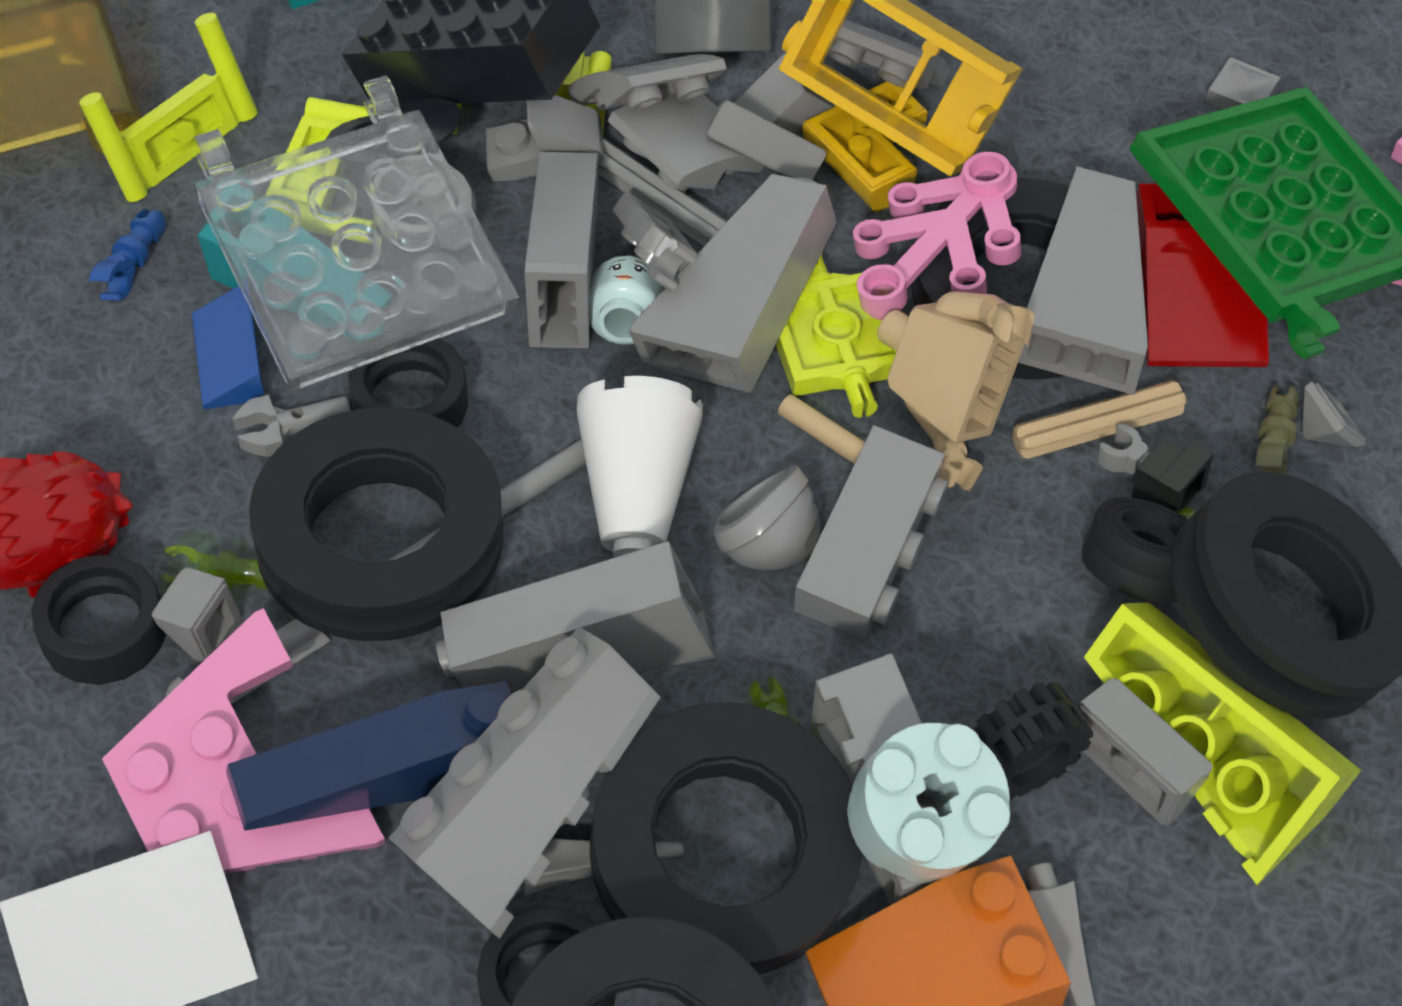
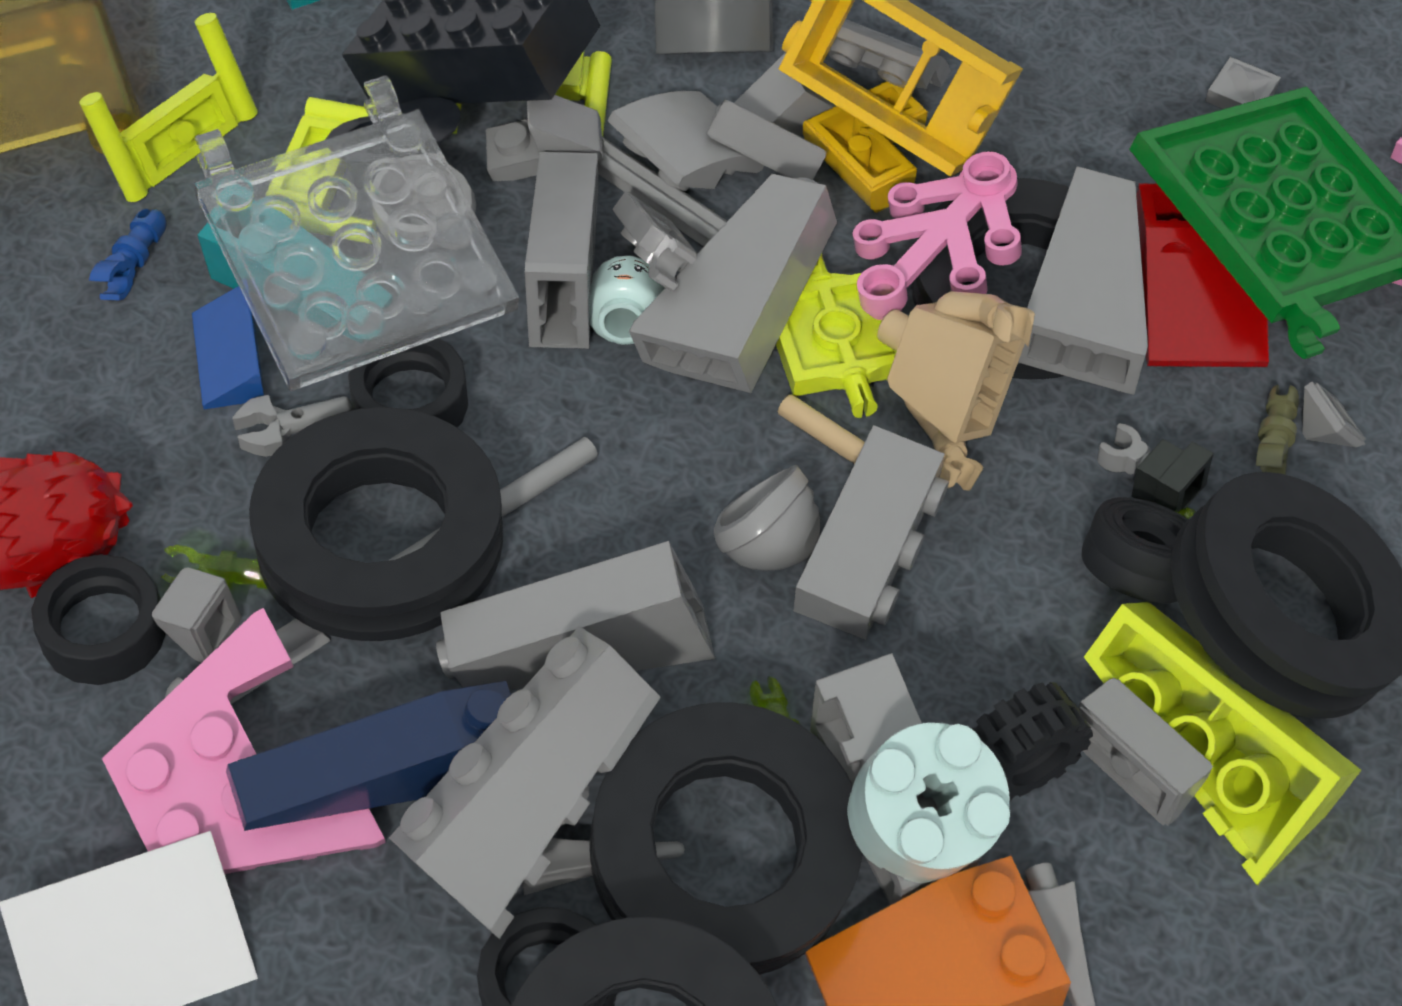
(637, 456): white cone -> none
(648, 82): light grey slope -> none
(1098, 419): tan axle -> none

